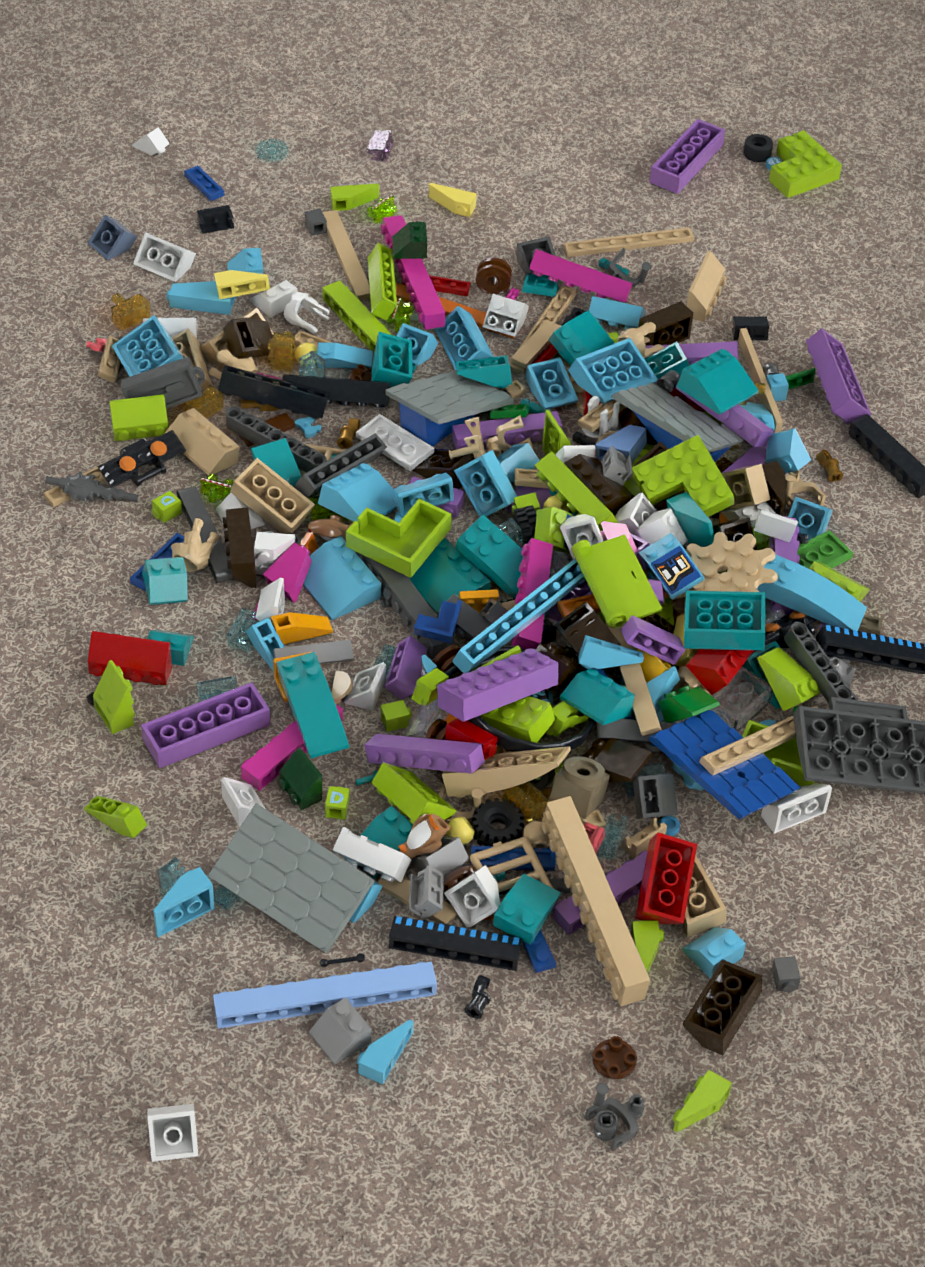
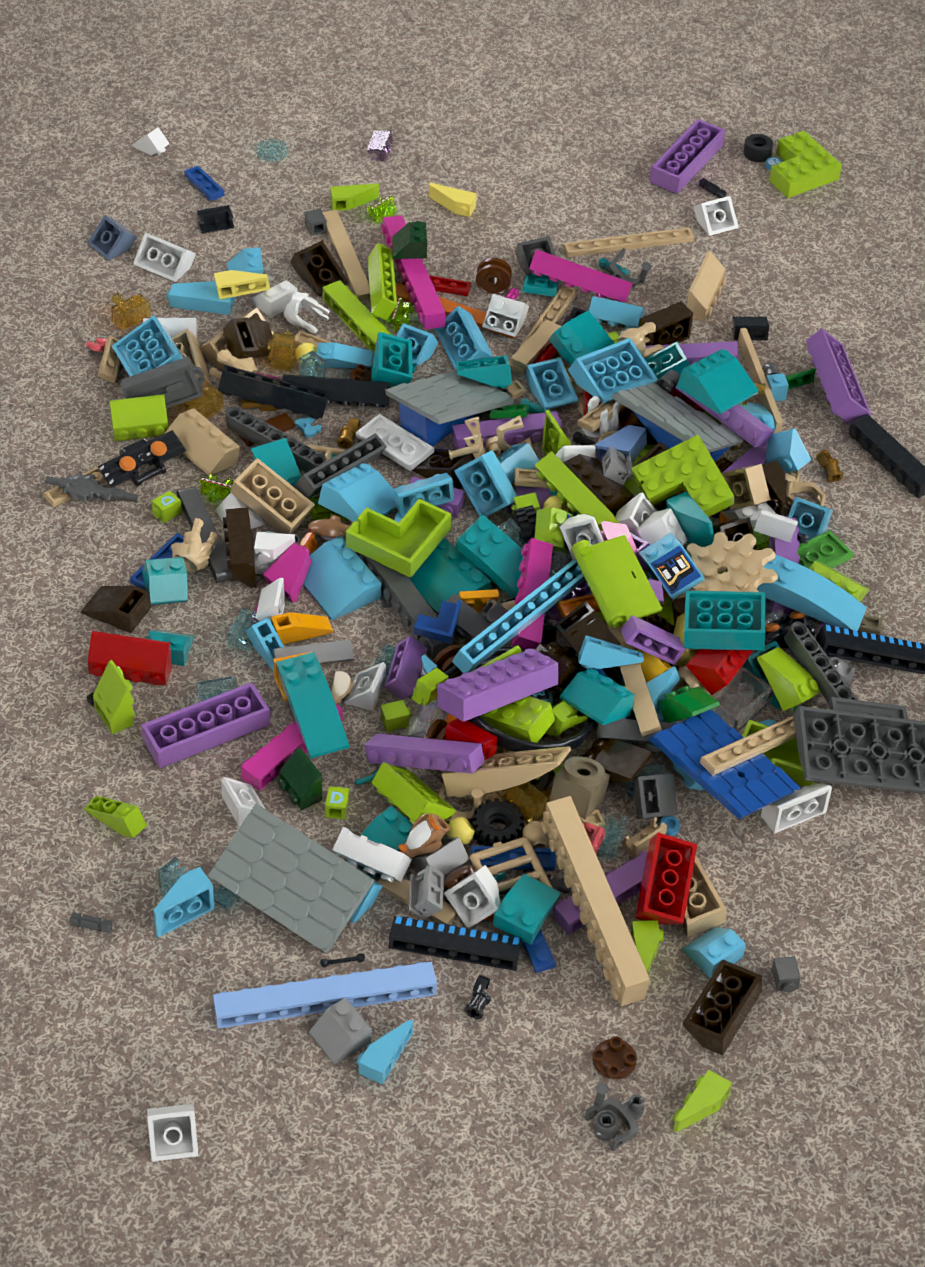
(91, 922): none -> dark grey axle
(119, 606): none -> dark brown slope
(317, 267): none -> dark brown slope
(712, 188): none -> black axle
(716, 215): none -> white slope

